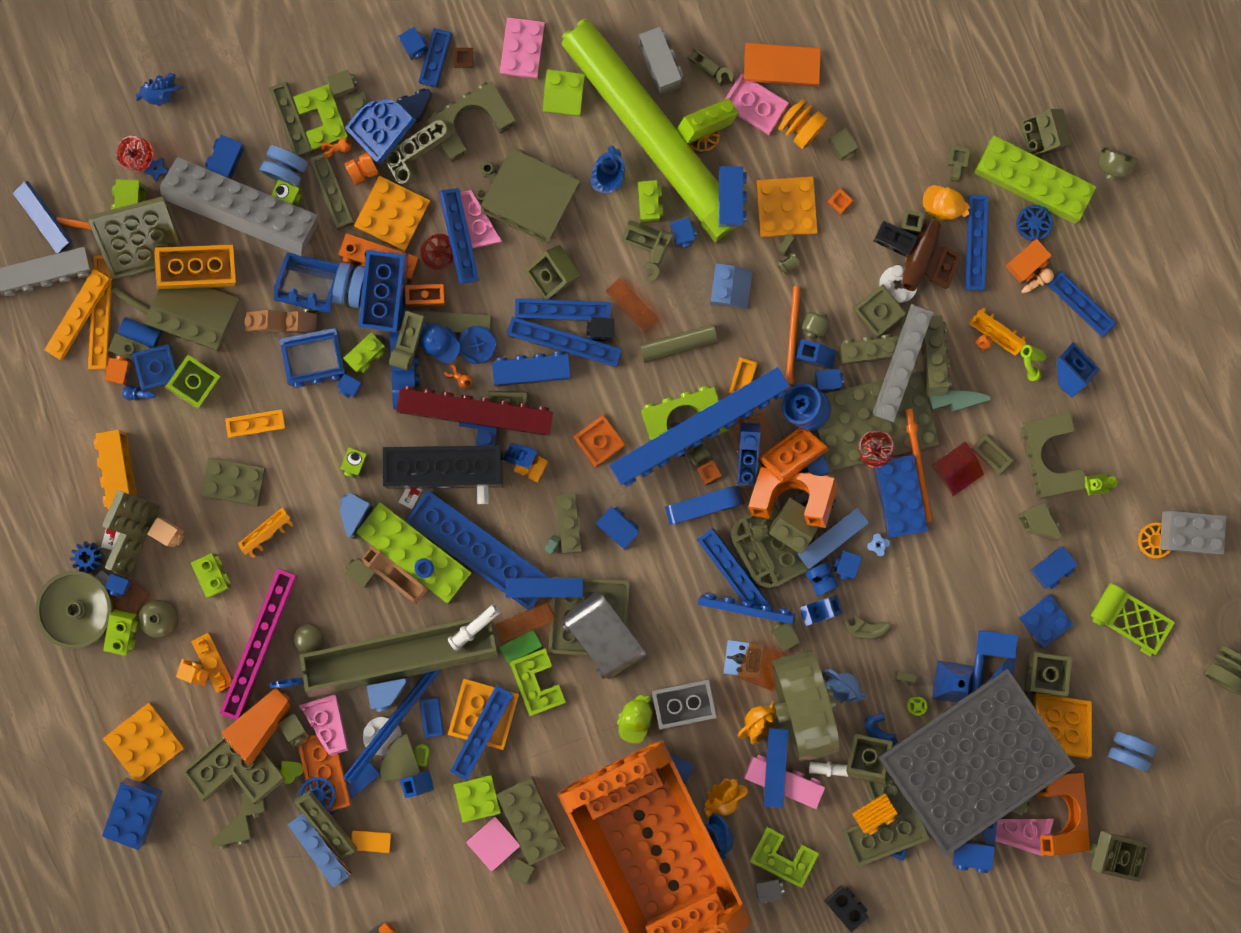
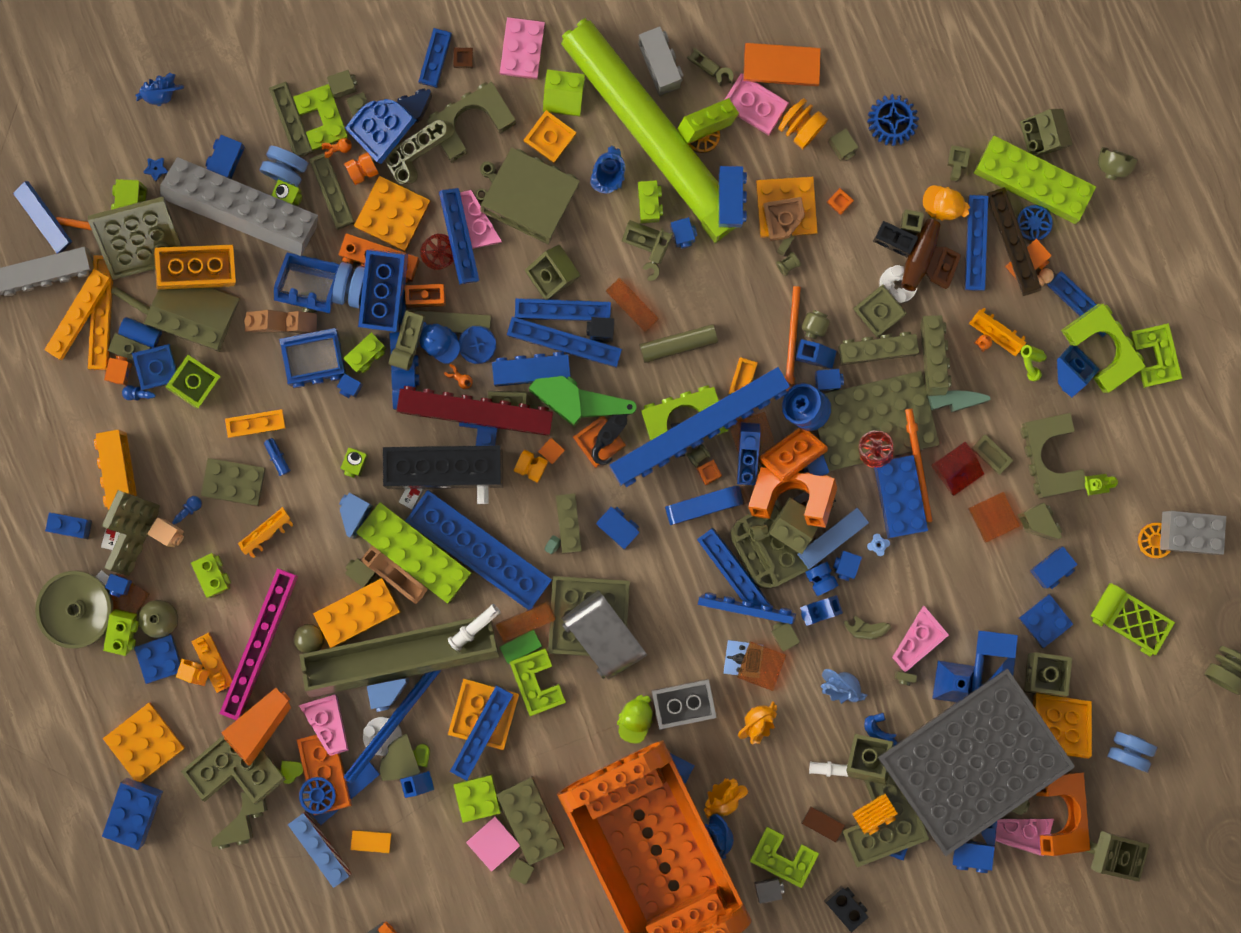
(68, 525): none -> blue brick
(89, 550): blue gear -> none
(125, 149): clear red wheel -> none
(158, 659): none -> blue plate
(193, 504): none -> blue bar
(276, 457): none -> blue axle
(286, 683): blue wheel -> none
(294, 730): olive brick -> none
(325, 825): olive tile -> none
(357, 612): none -> light orange brick
(413, 43): blue brick -> none
(424, 568): blue plate -> none
(431, 717): blue tile -> none
(520, 455): blue tile -> none
(544, 587): blue tile -> none
(550, 137): none -> light orange plate
(551, 451): none -> orange tile
(574, 404): none -> bright green slope
(731, 286): medium blue slope -> none
(775, 768): blue tile -> none
(783, 217): none -> medium nougat plate
(796, 787): bright pink brick -> none
(805, 705): olive wheel -> none
(823, 824): none -> reddish brown tile
(901, 119): none -> blue gear
(902, 362): light grey brick -> none
(919, 640): none -> bright pink wing
(919, 707): lime wheel -> none
(994, 517): none -> clear orange tile
(1014, 241): none -> dark brown tile
(1126, 360): none -> lime arch
(1167, 363): none -> lime plate

